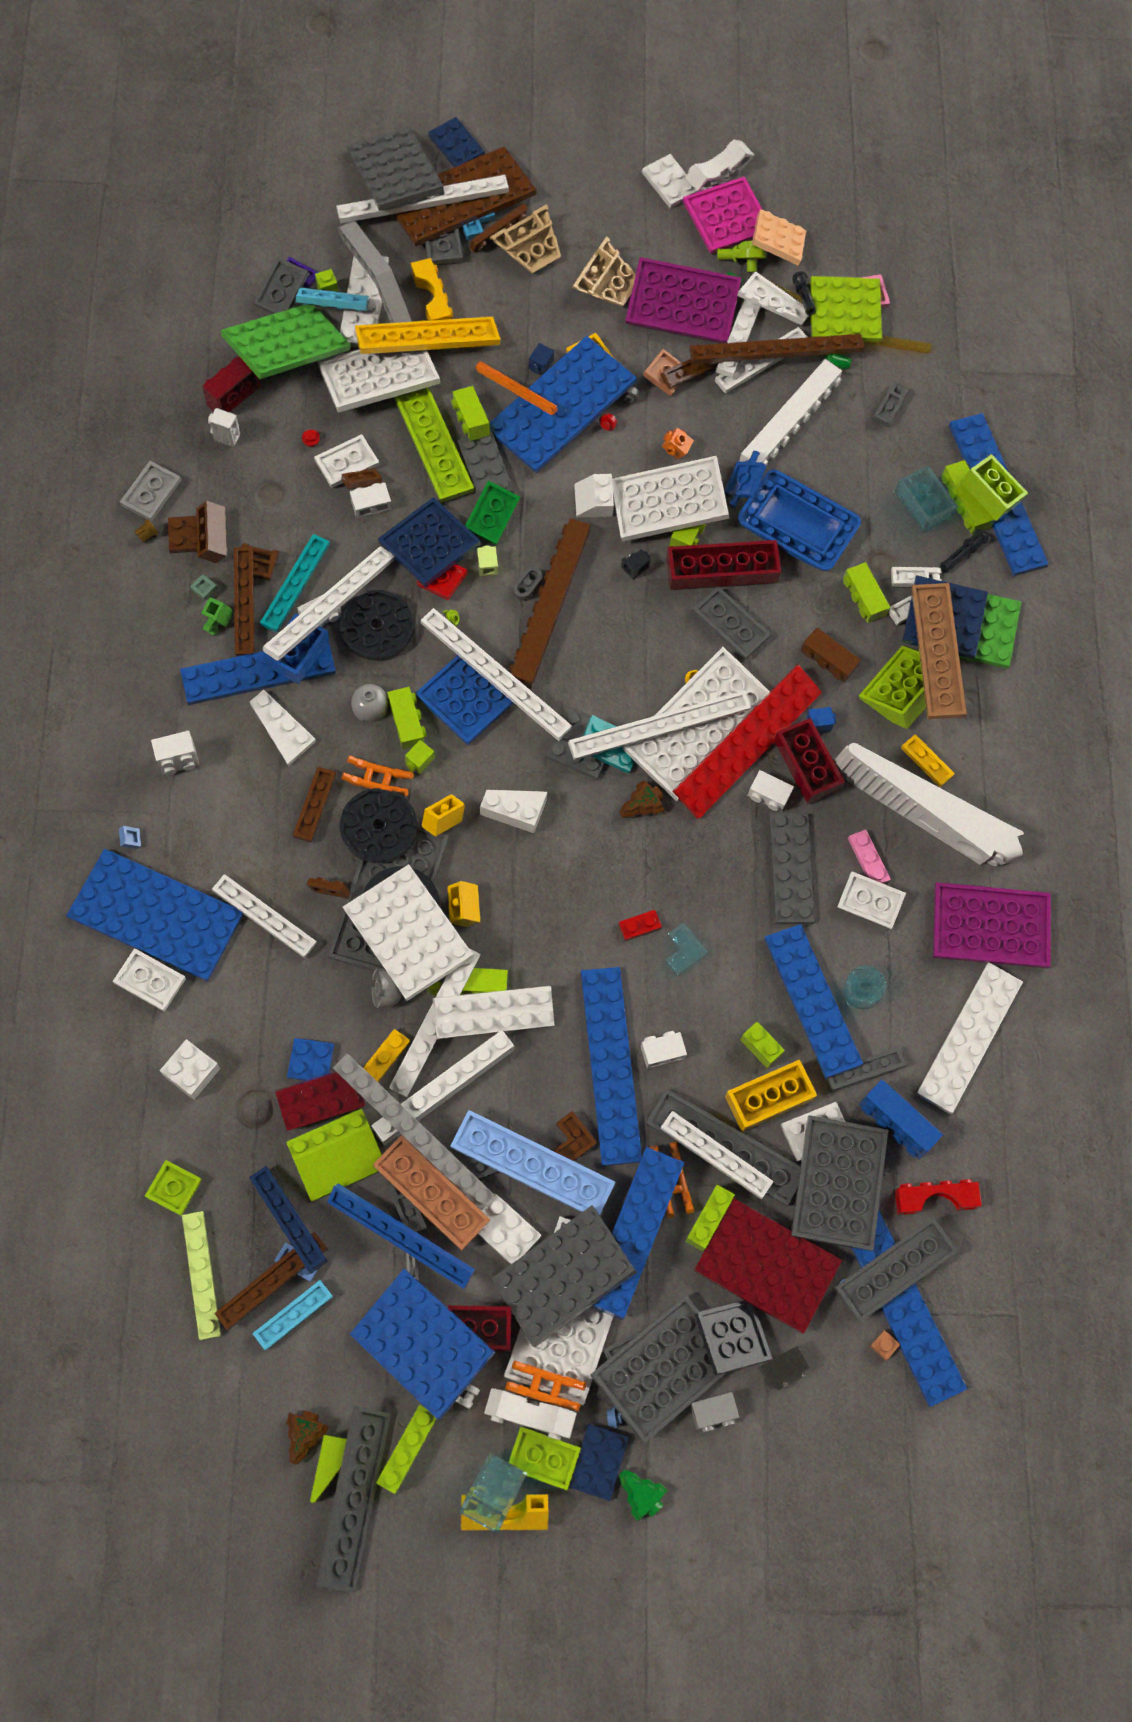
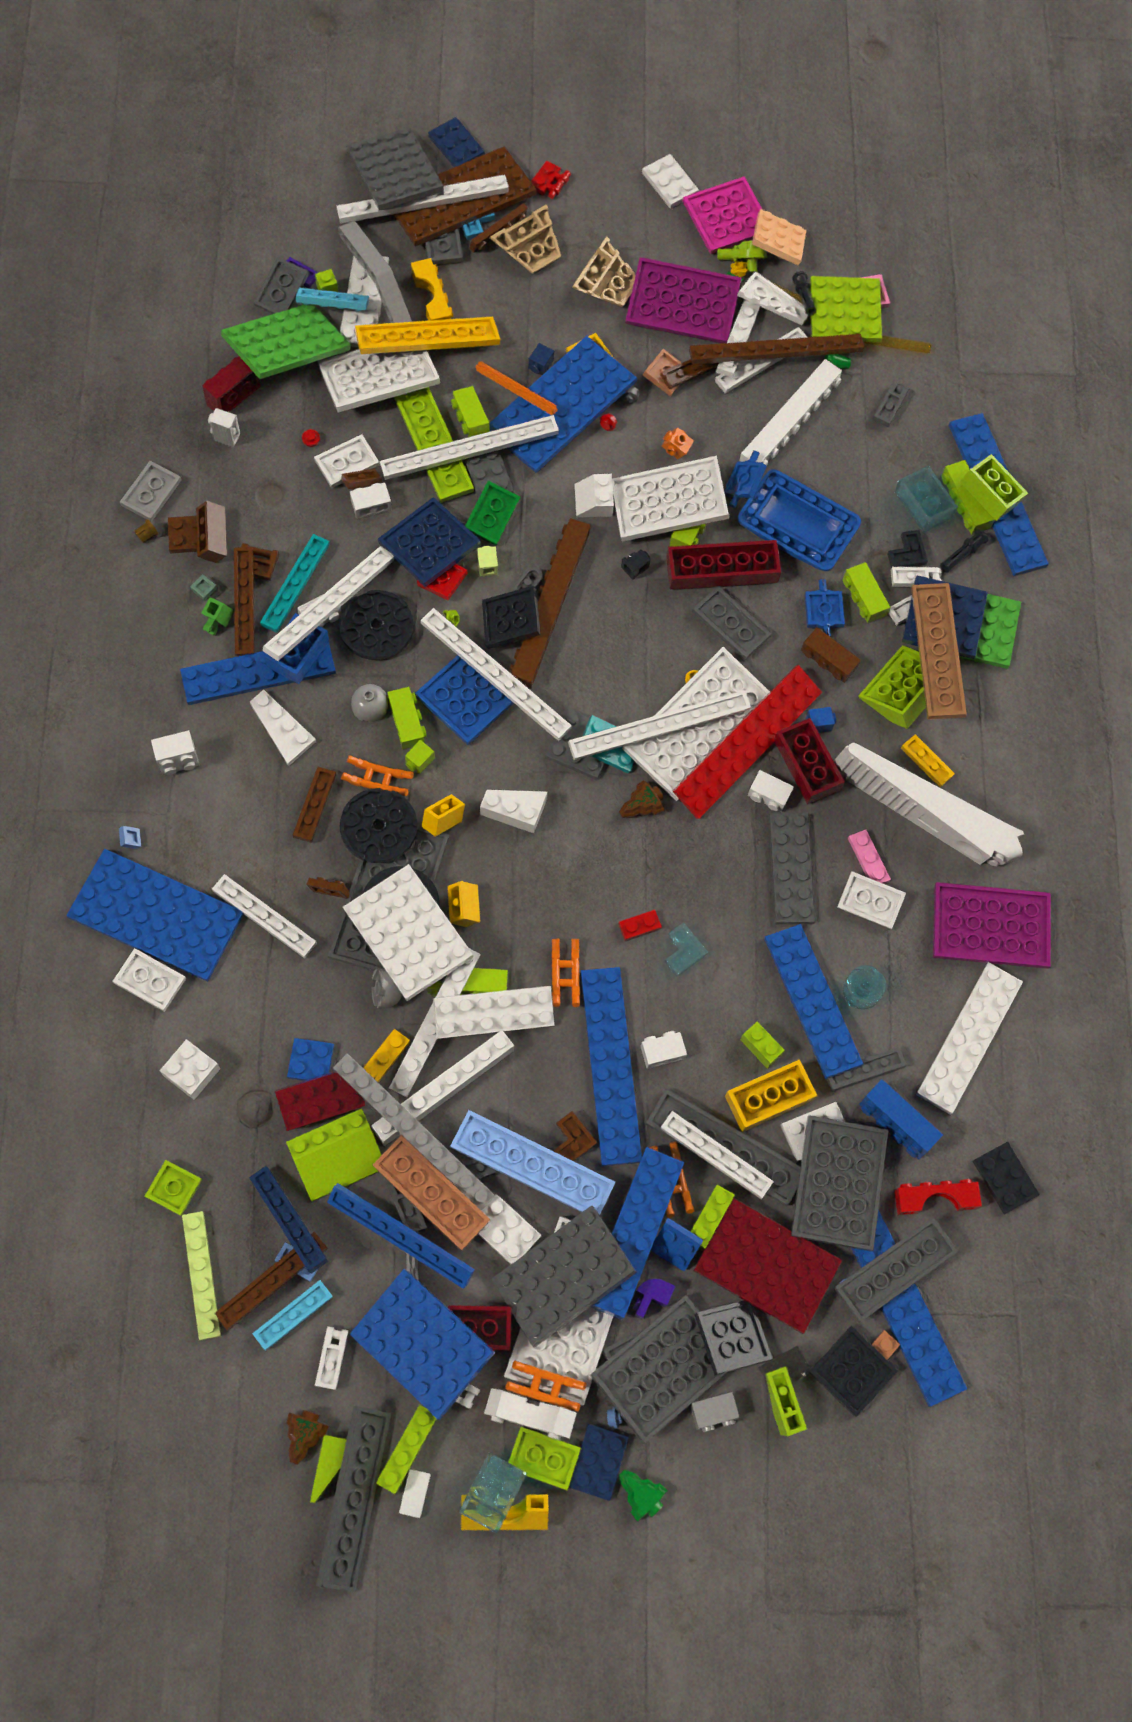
(331, 1359): none -> white plate
(414, 1493): none -> white tile
(469, 447): none -> white plate
(511, 617): none -> black plate
(546, 176): none -> red plate
(573, 964): none -> orange piece
(655, 1291): none -> dark purple brick
(676, 1244): none -> blue plate
(721, 167): white brick -> none
(739, 268): none -> yellow plate
(784, 1403): none -> lime slope
(824, 608): none -> blue plate
(853, 1371): none -> black plate
(913, 552): none -> black plate
(1006, 1178): none -> black plate

